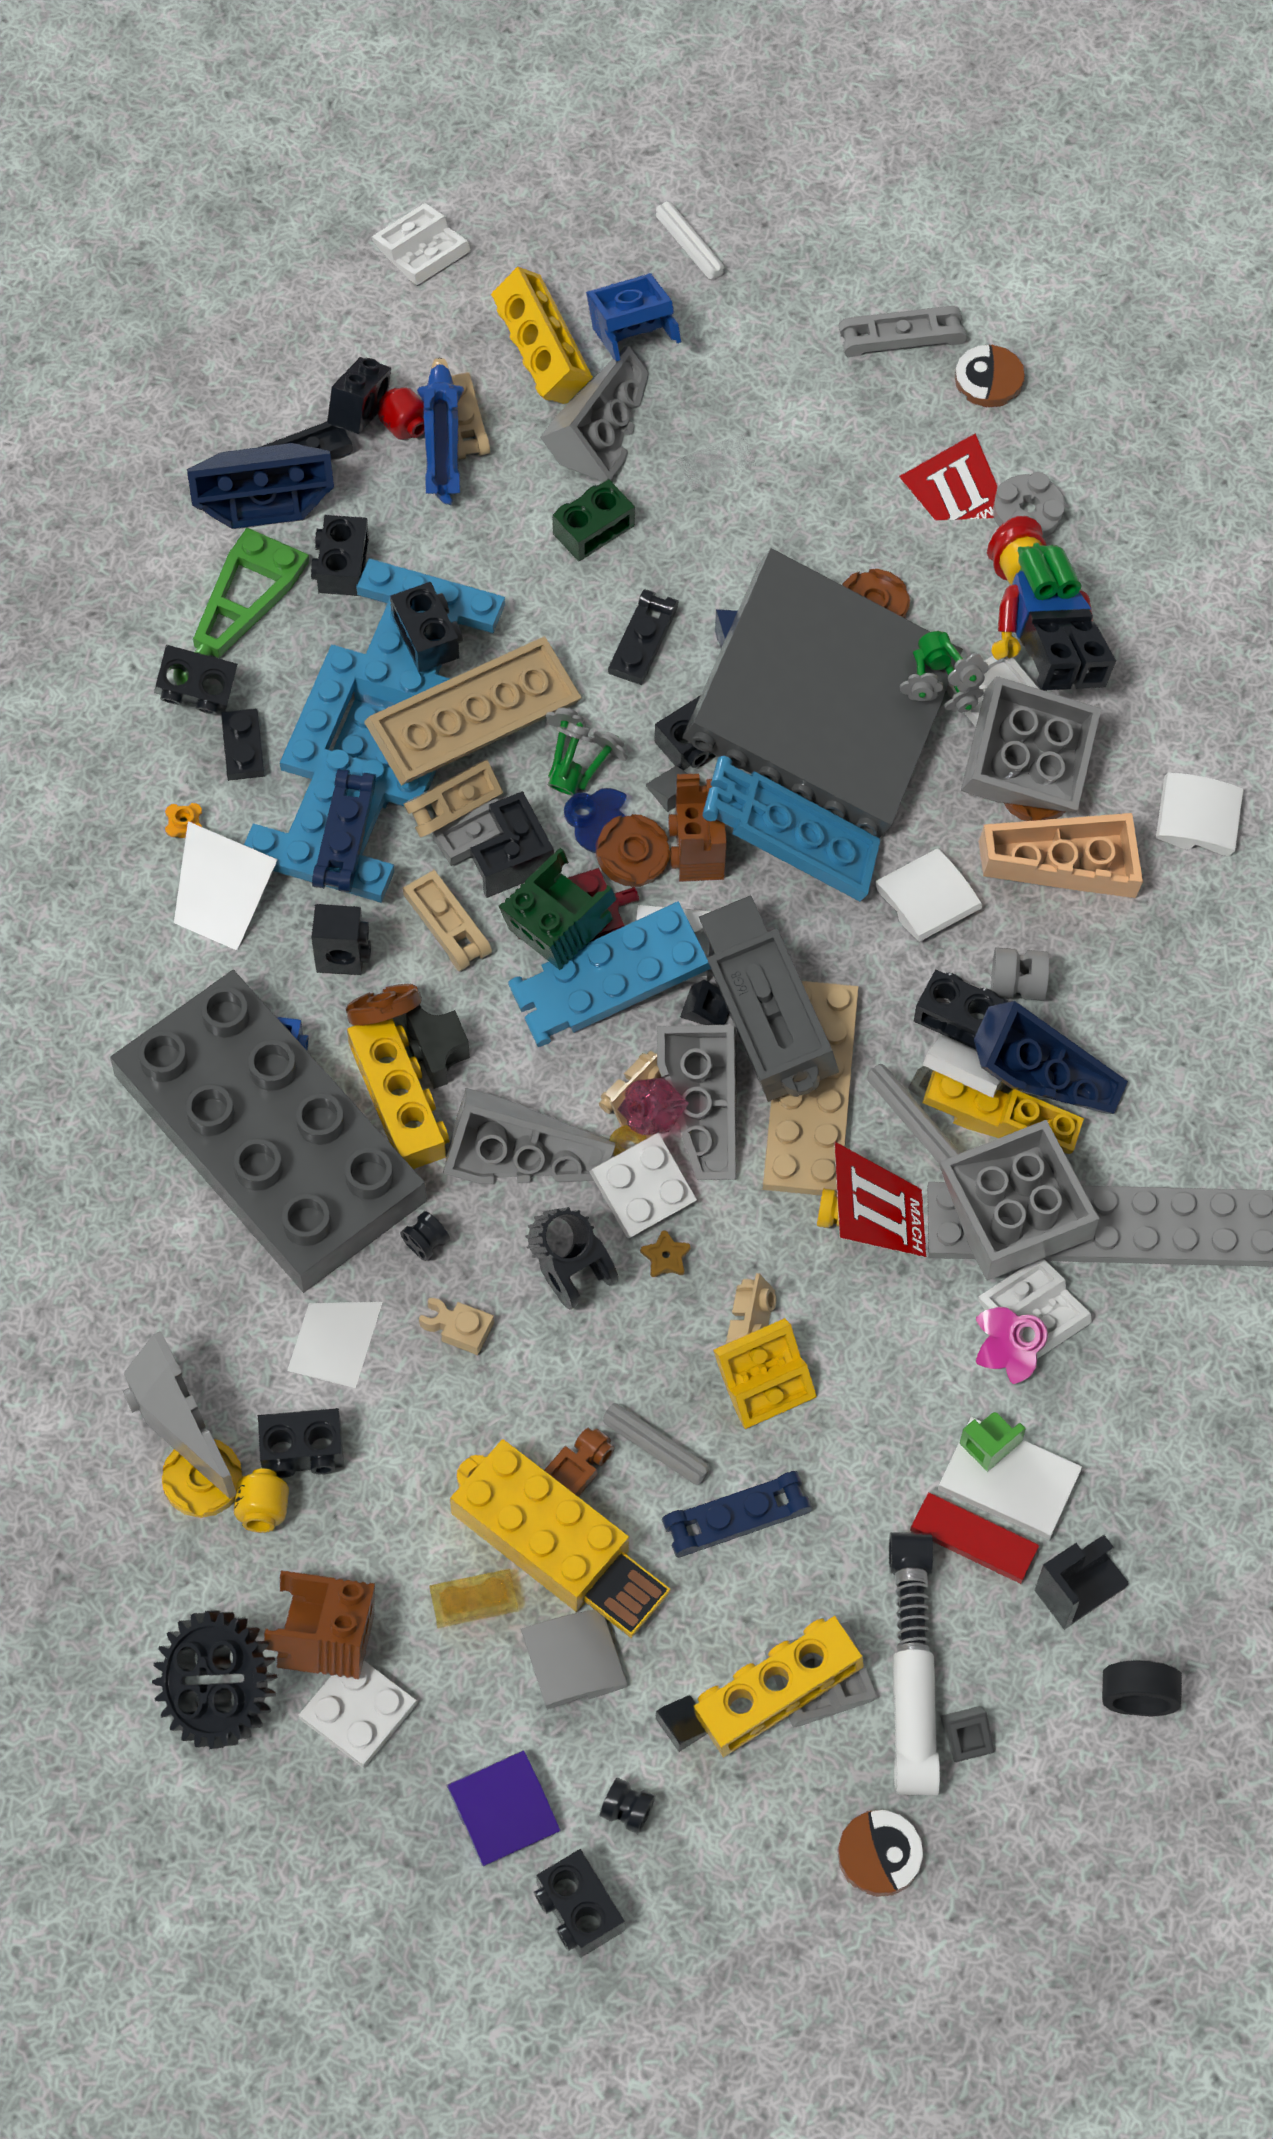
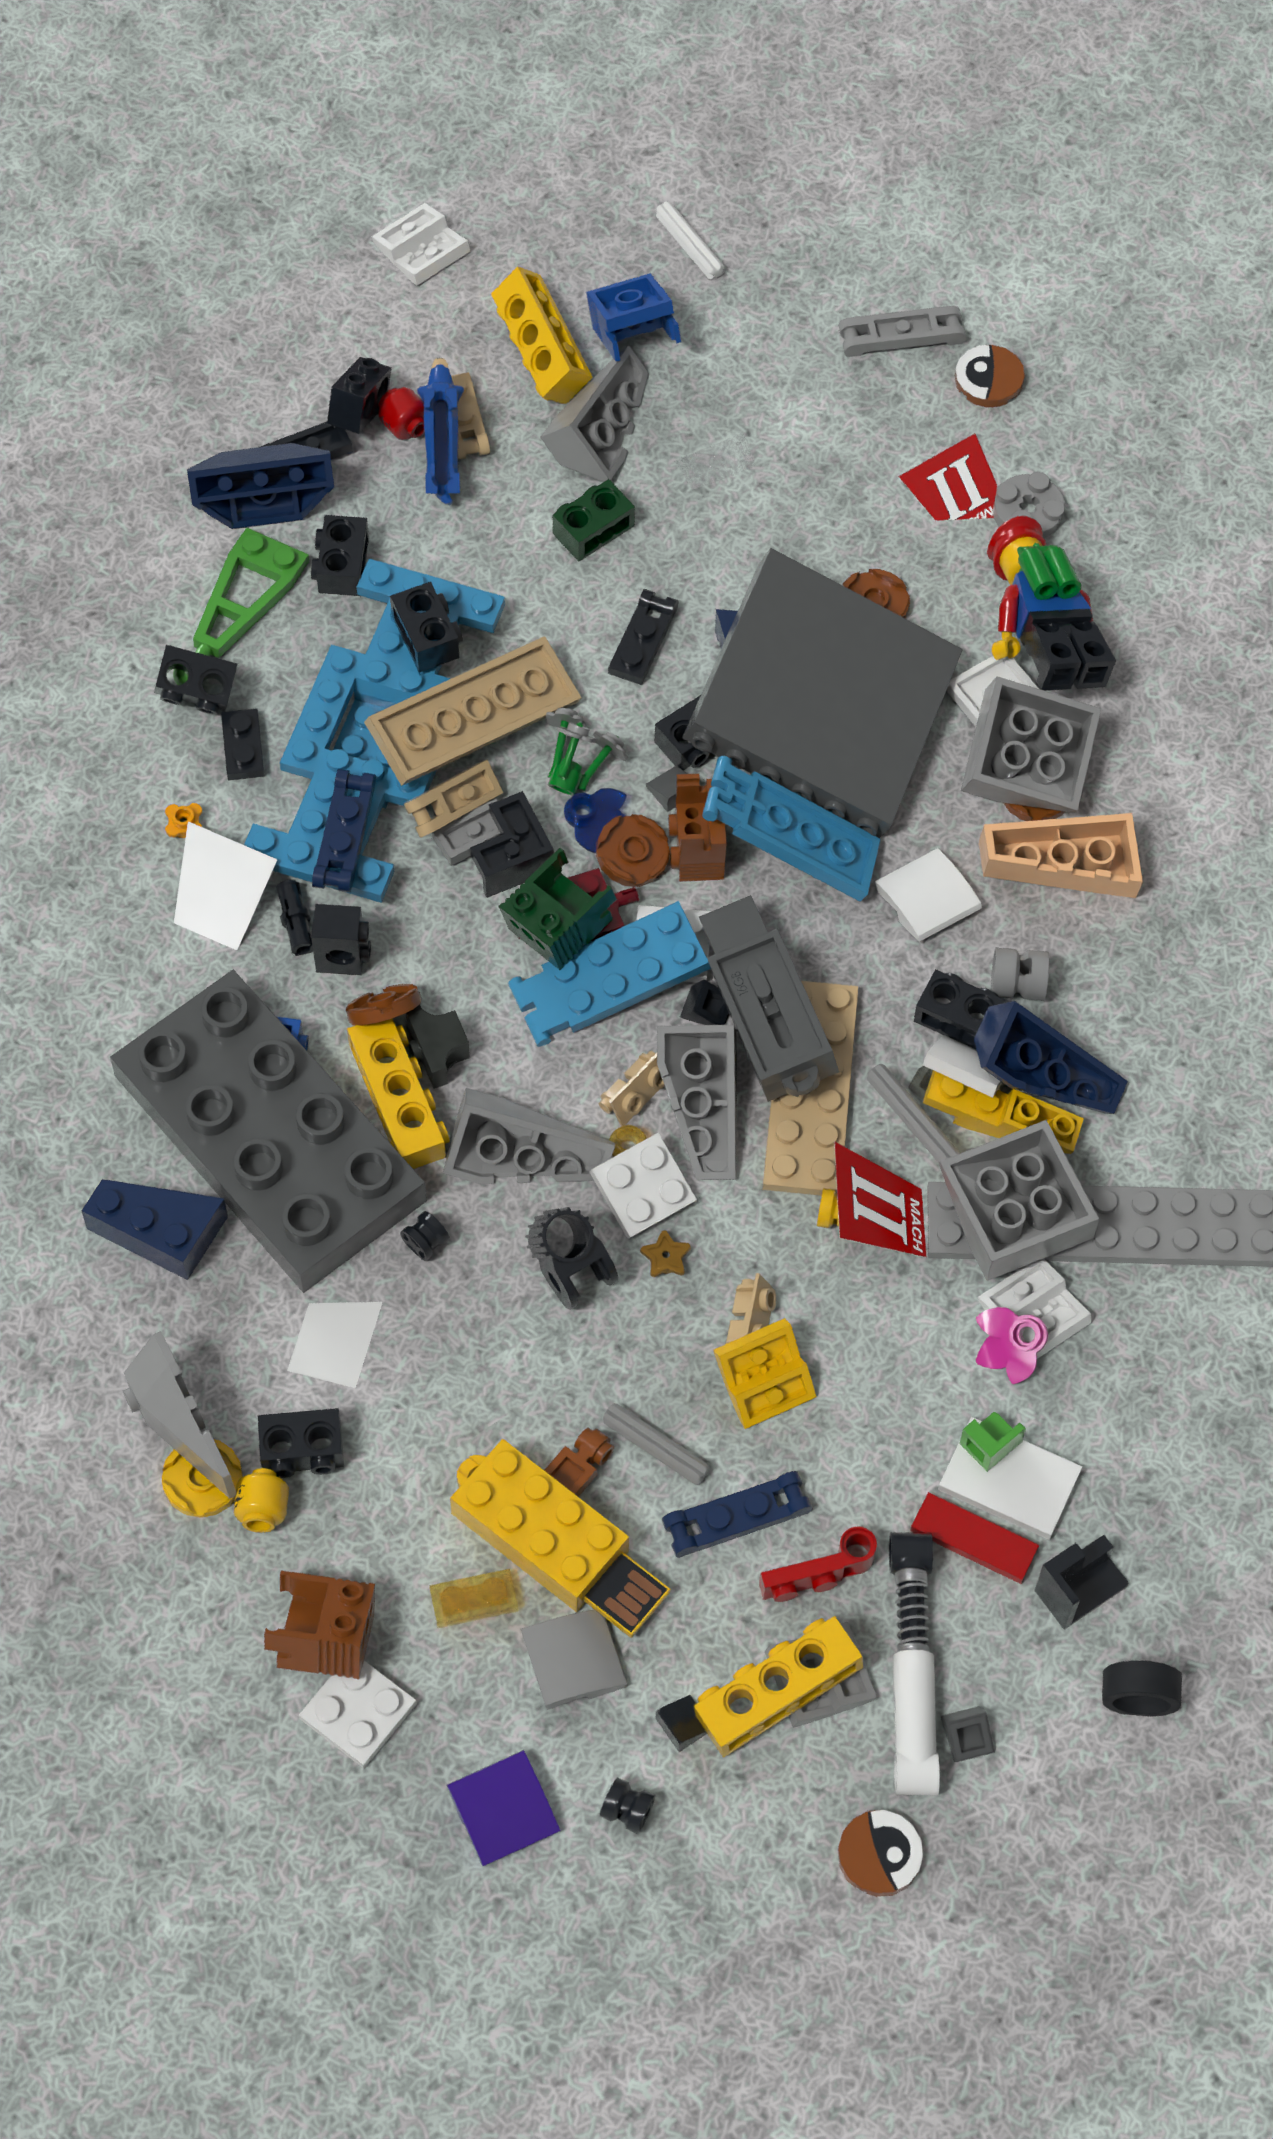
(156, 1222): none -> dark blue wedge
(215, 1719): black gear -> none
(295, 917): none -> black pin
(446, 919): tan plate -> none
(462, 1327): tan plate -> none
(587, 1900): black brick -> none
(652, 1106): clear pink brick -> none
(822, 1572): none -> red plate
(936, 651): light grey plant -> none
(1199, 813): white slope -> none

